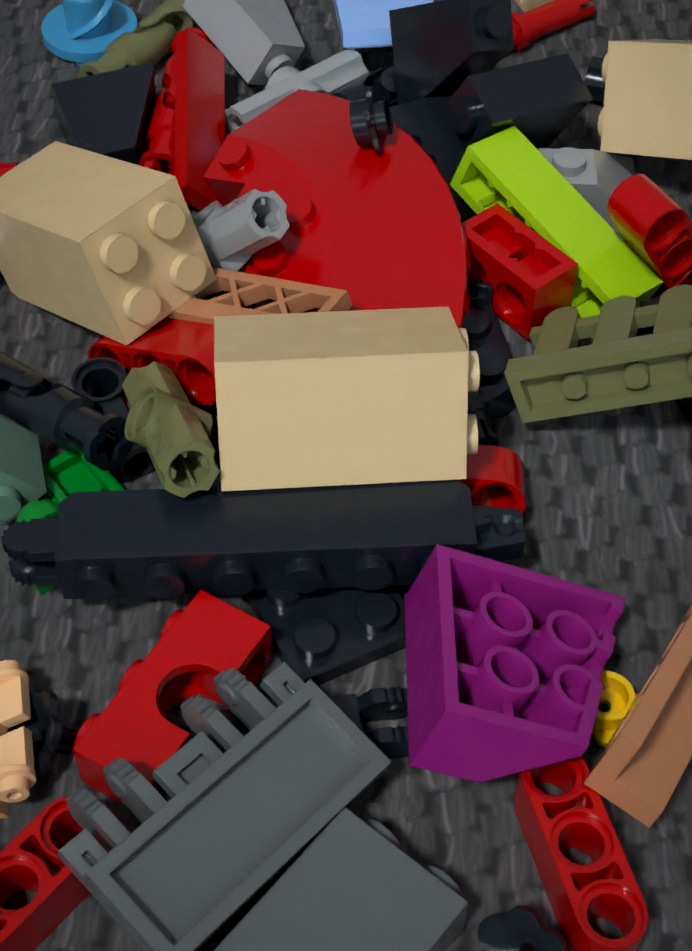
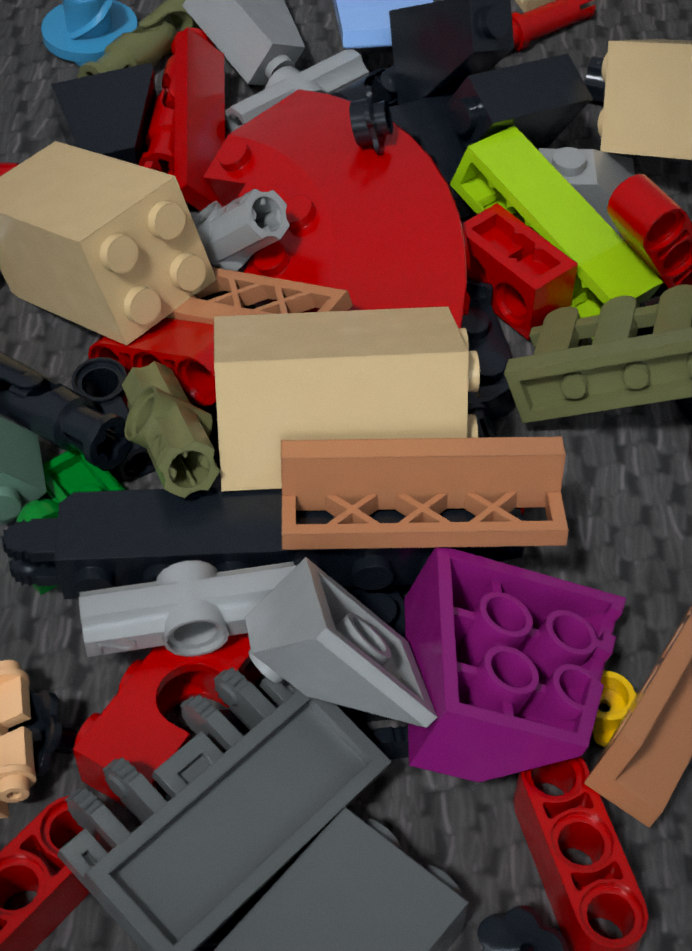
(185, 609): none -> light grey piece
(335, 649): none -> light grey slope
(421, 482): none -> nougat fence

